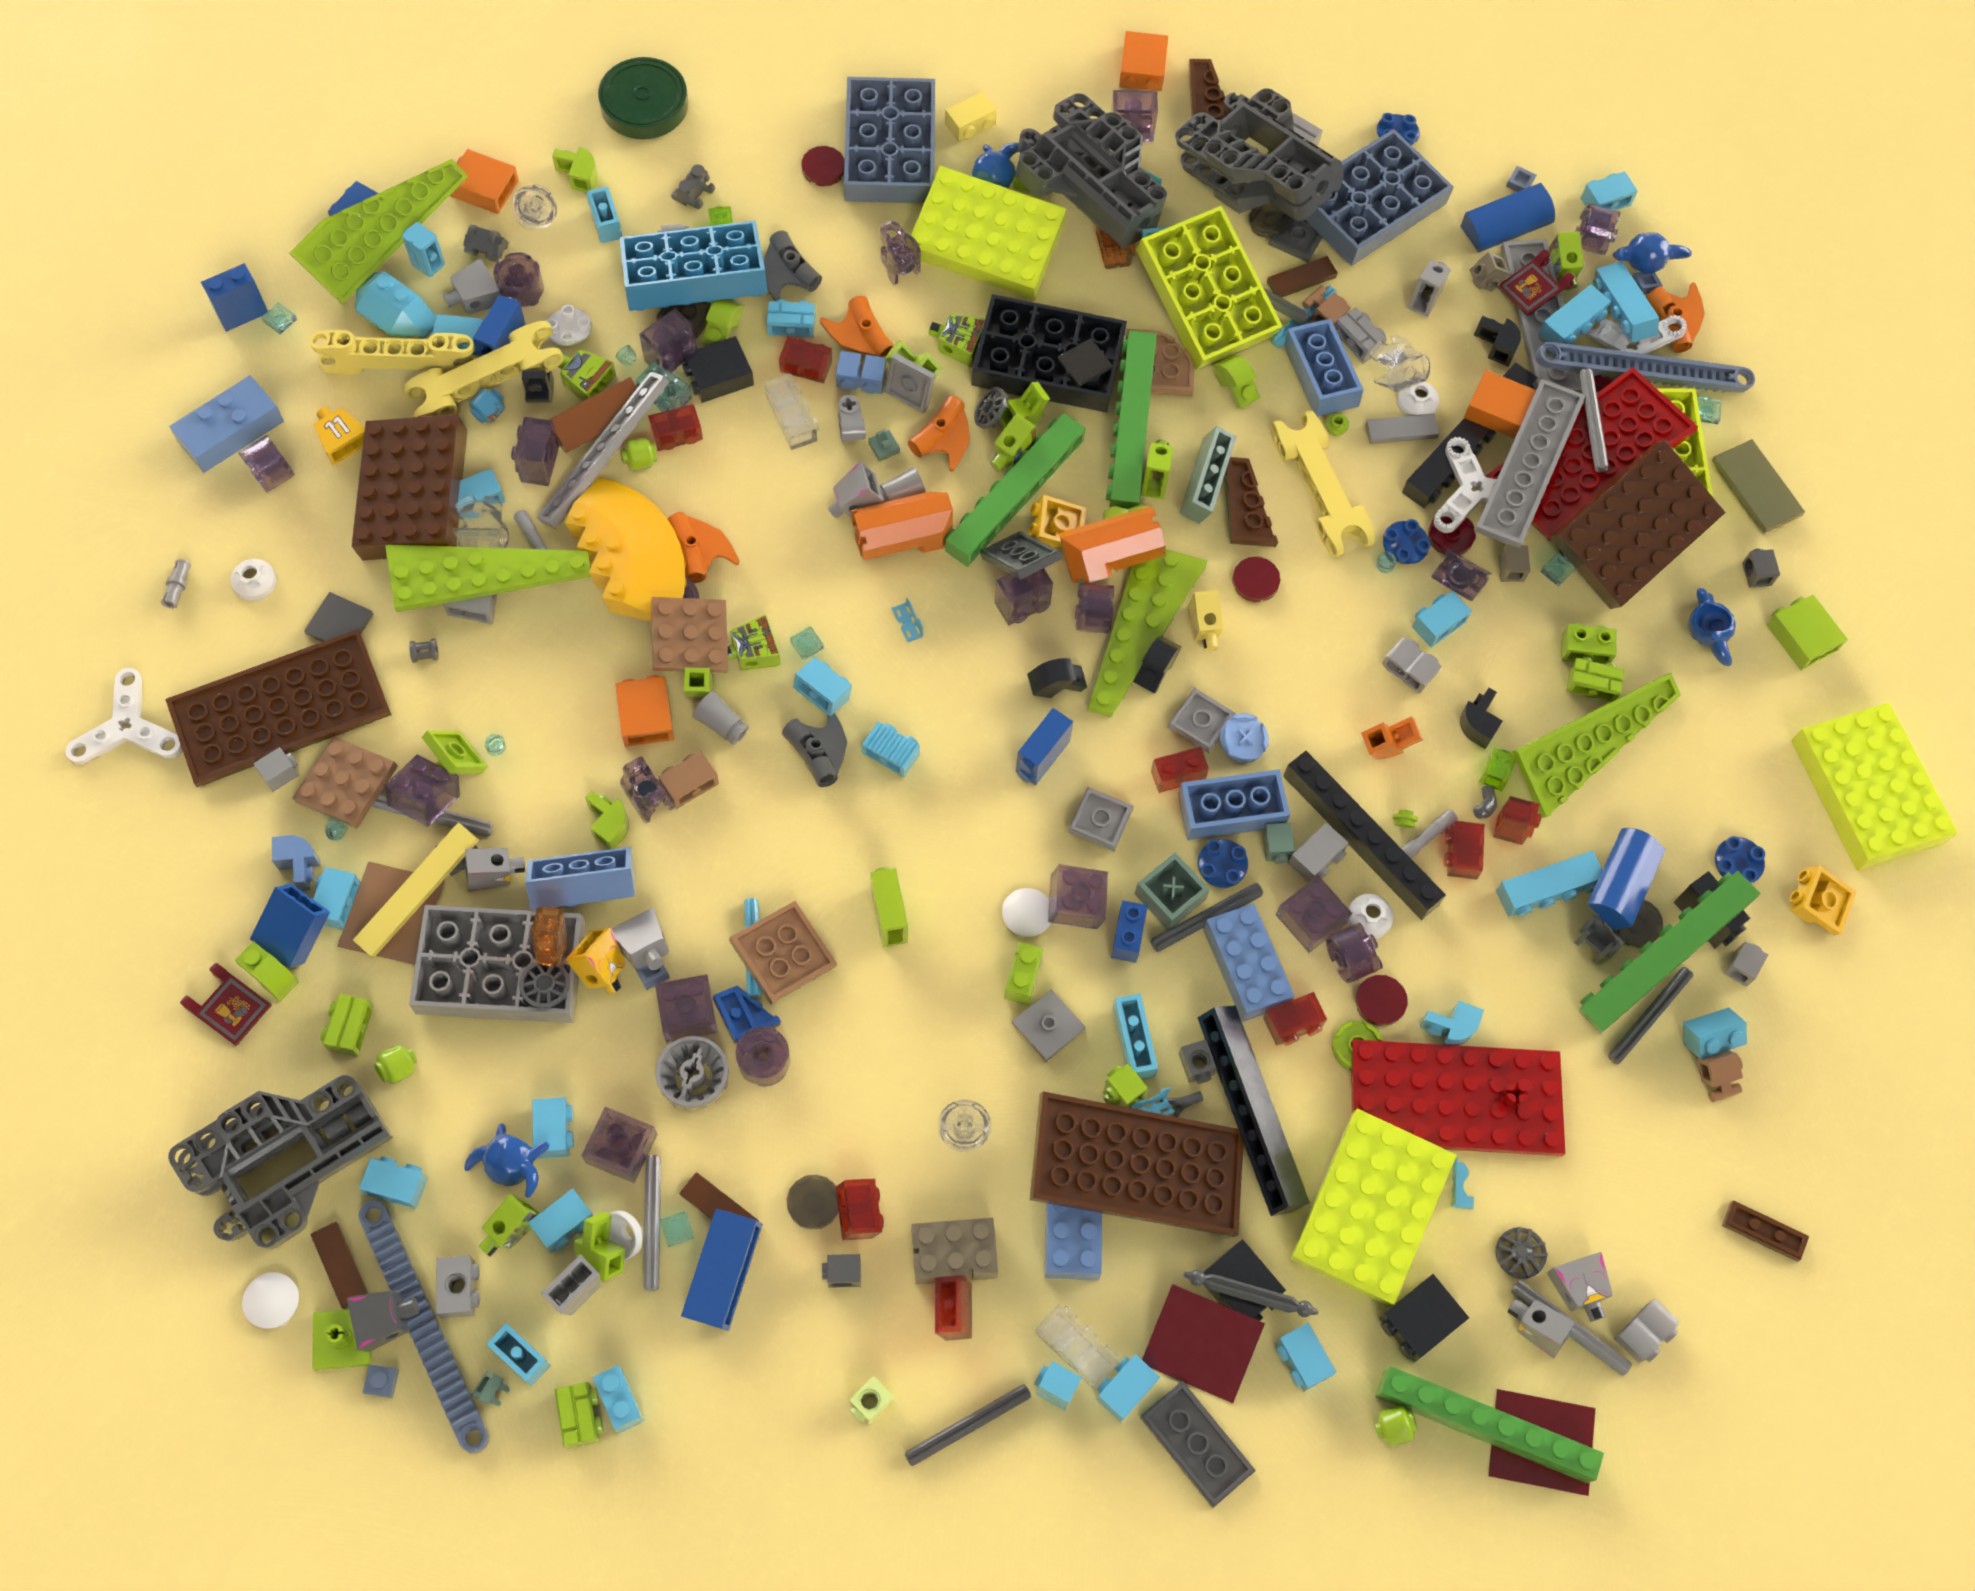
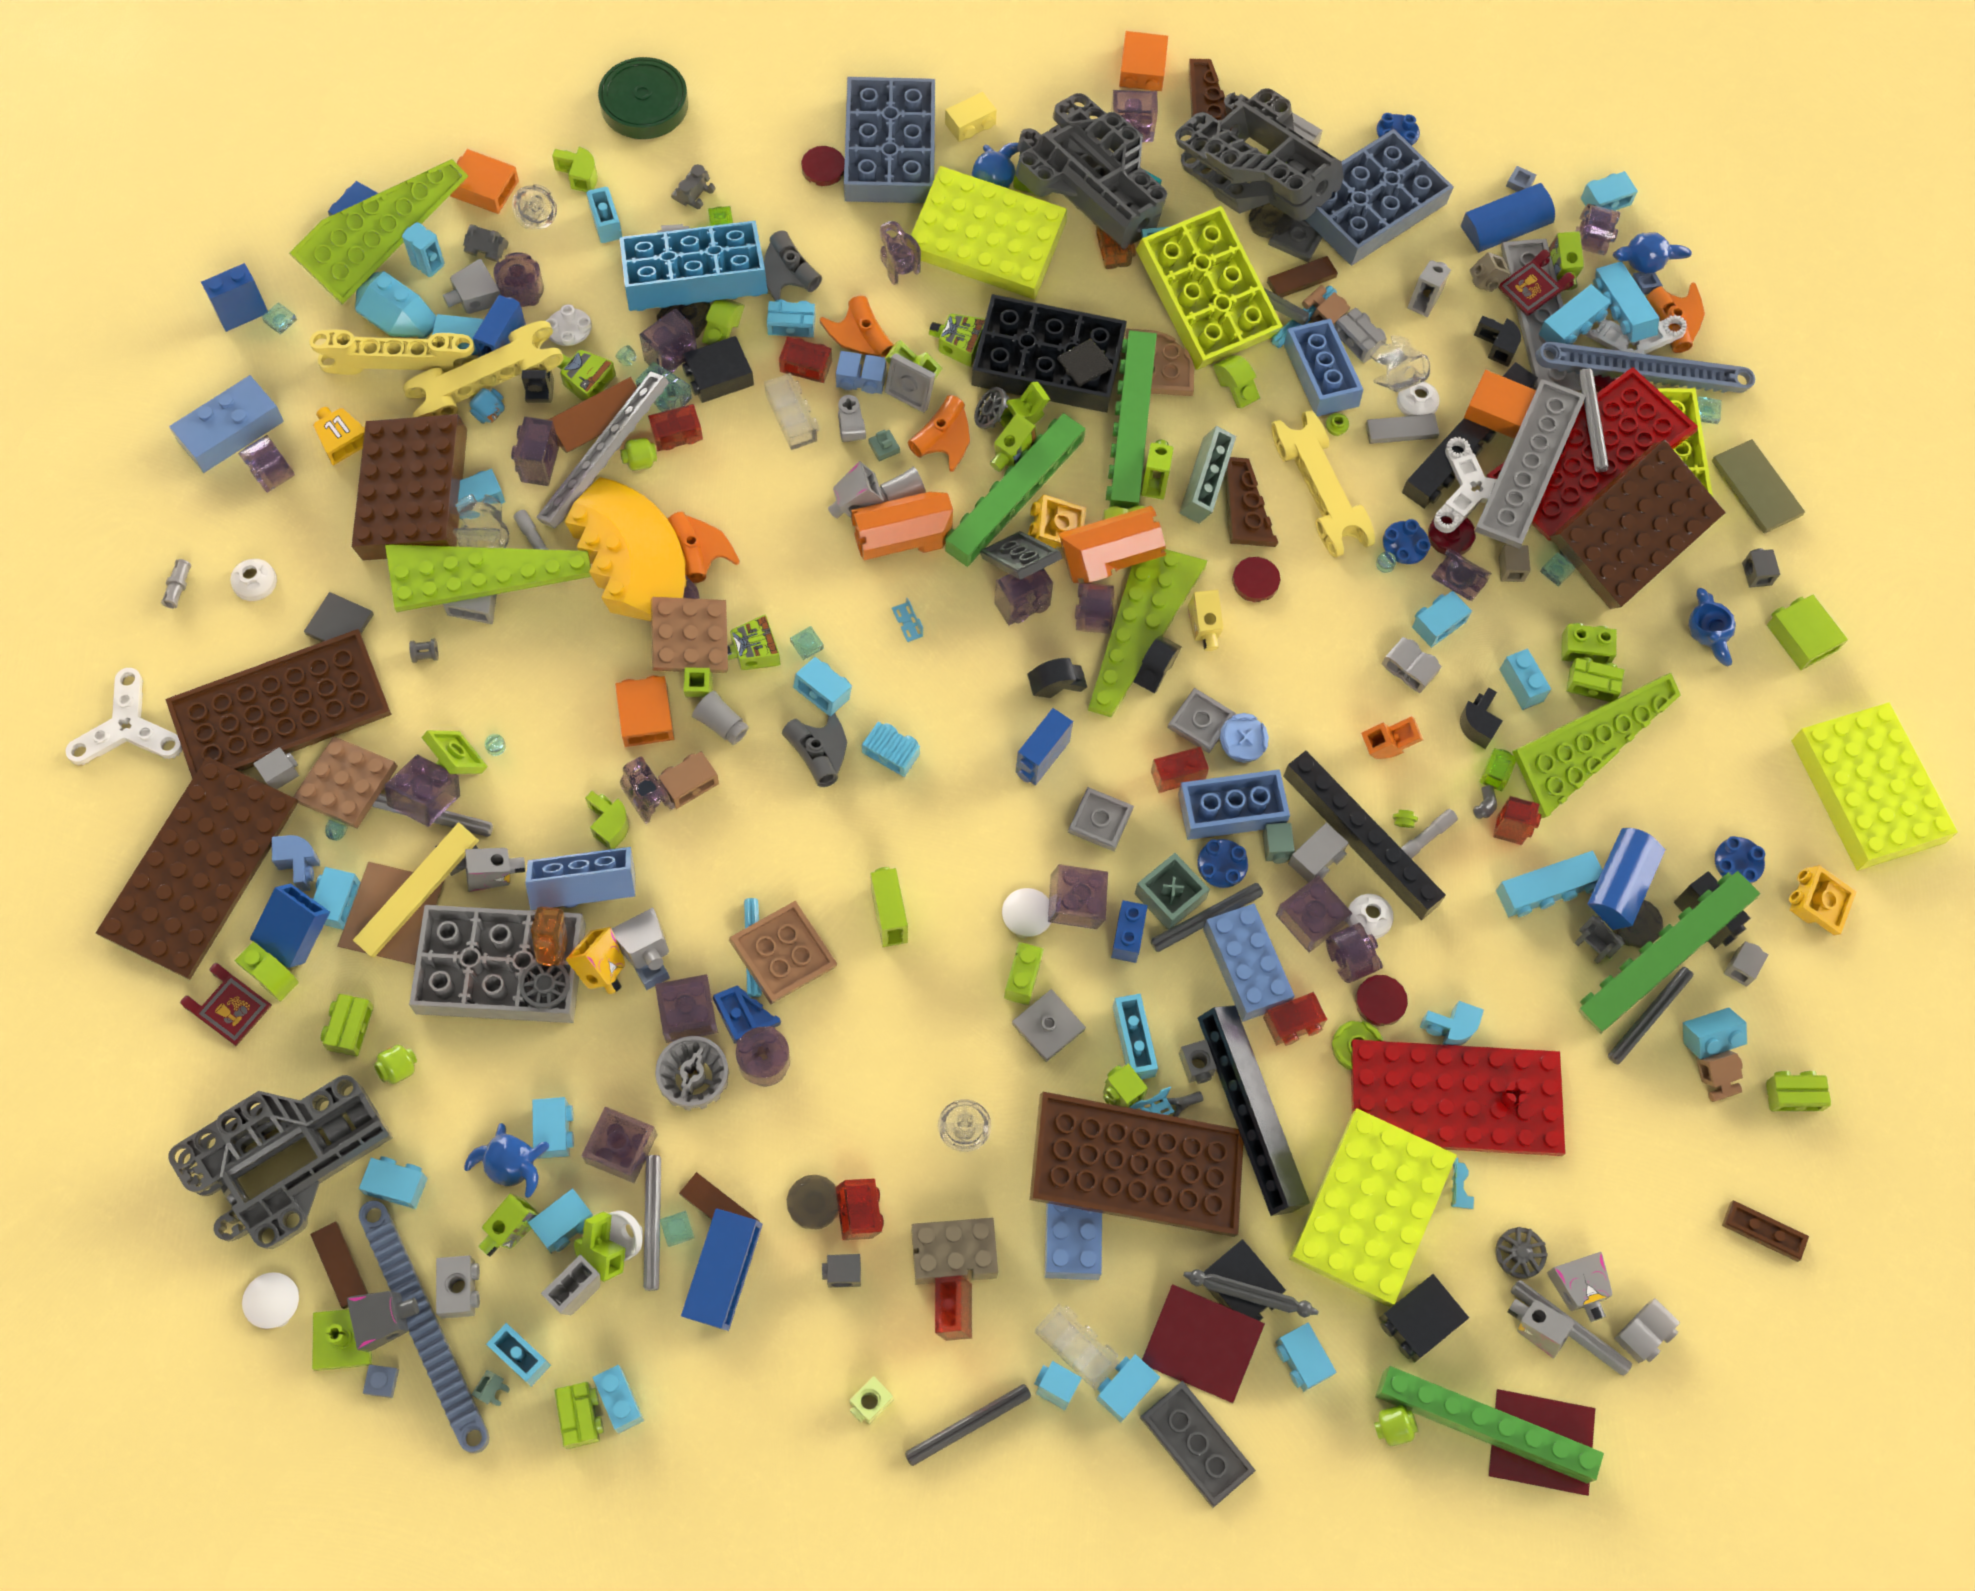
(197, 868): none -> reddish brown plate
(1464, 849): clear red brick -> none
(1525, 679): none -> medium azure brick
(1798, 1092): none -> lime brick

